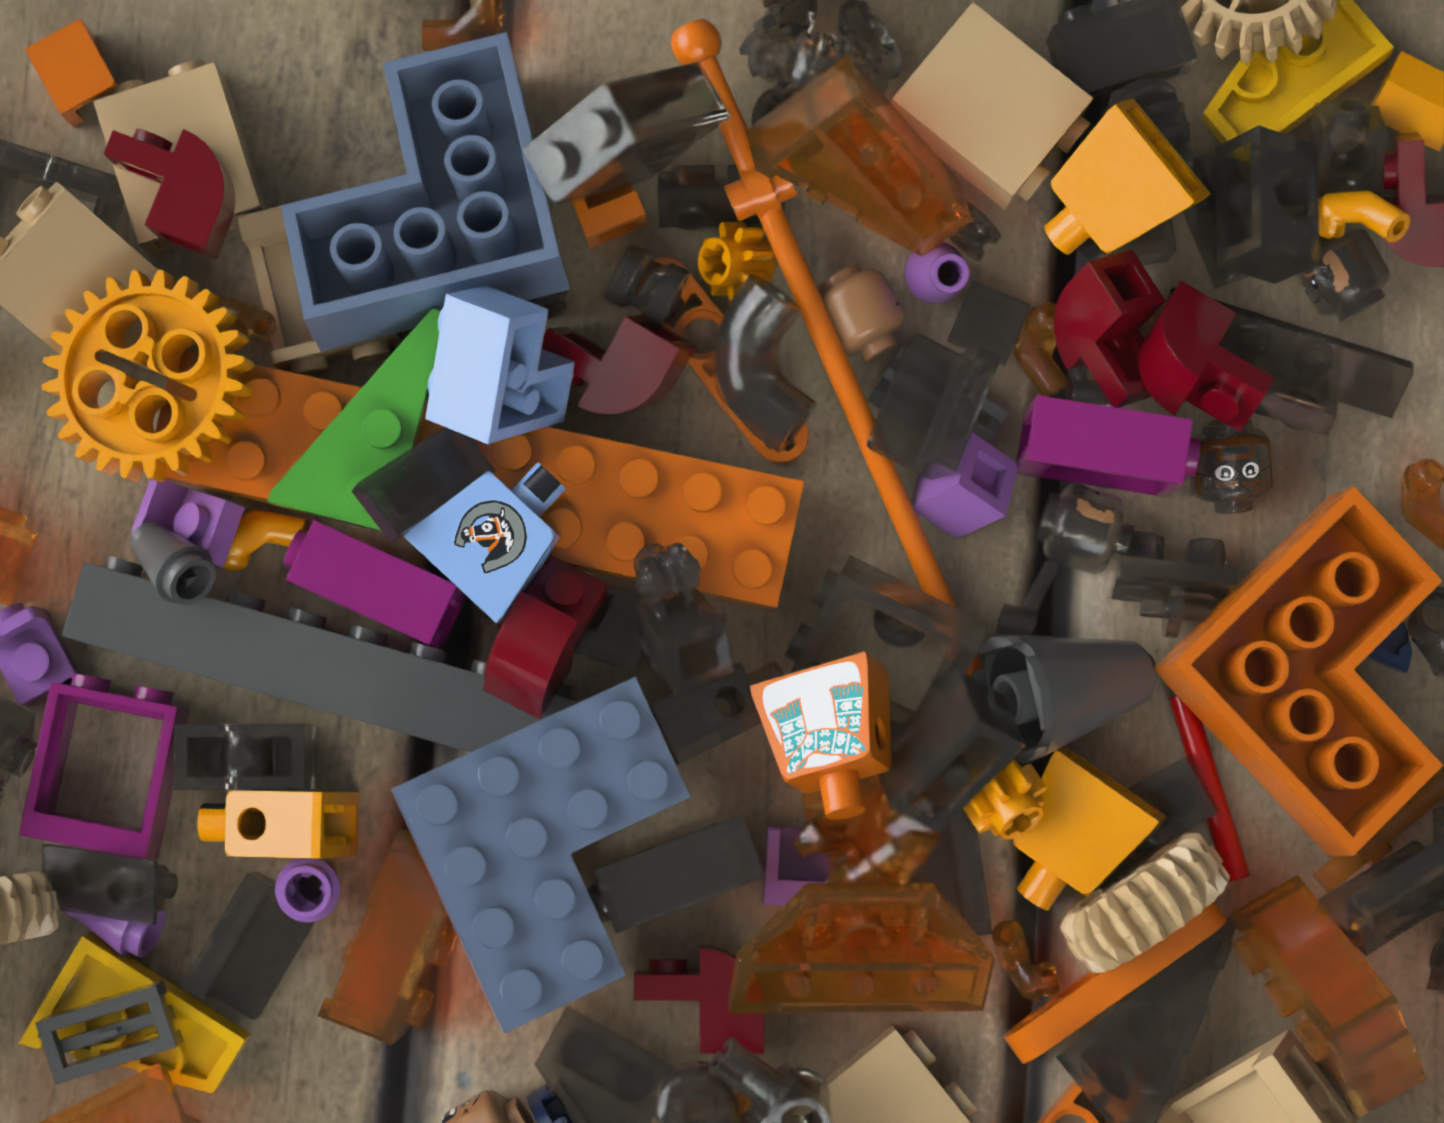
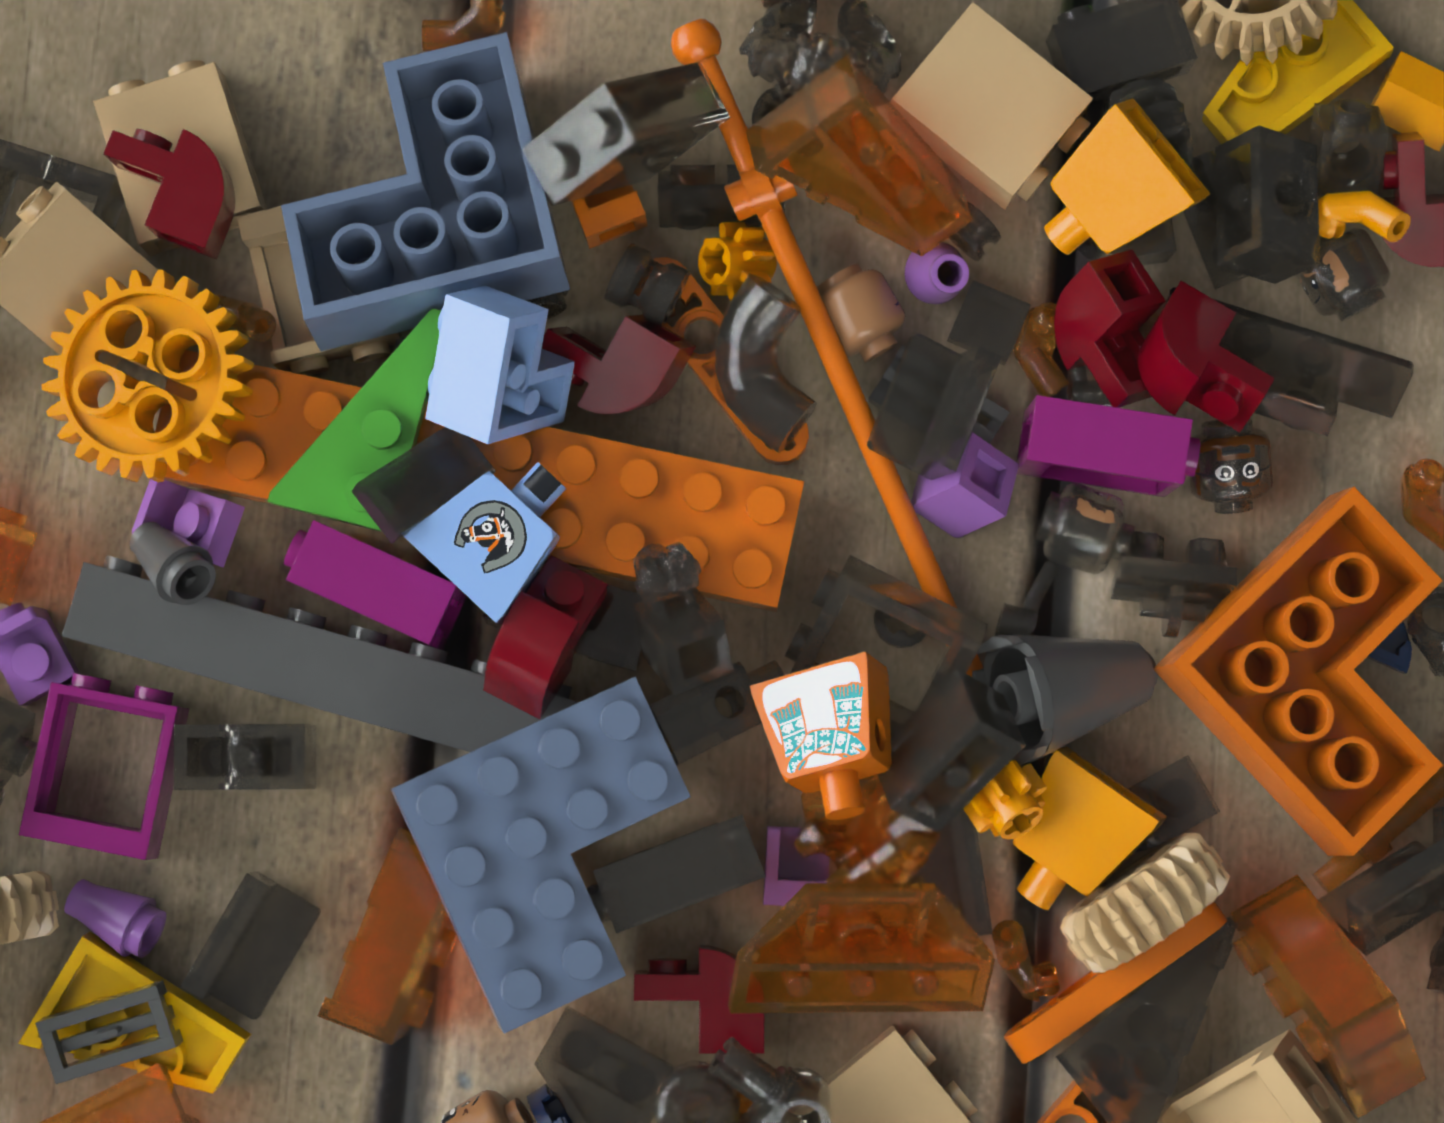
(72, 69): orange panel -> none
(107, 883): clear smoke hinge -> none
(260, 528): light orange arm -> none
(283, 824): light orange torso -> none
(298, 899): medium lavender cone -> none
(1221, 824): red bar -> none

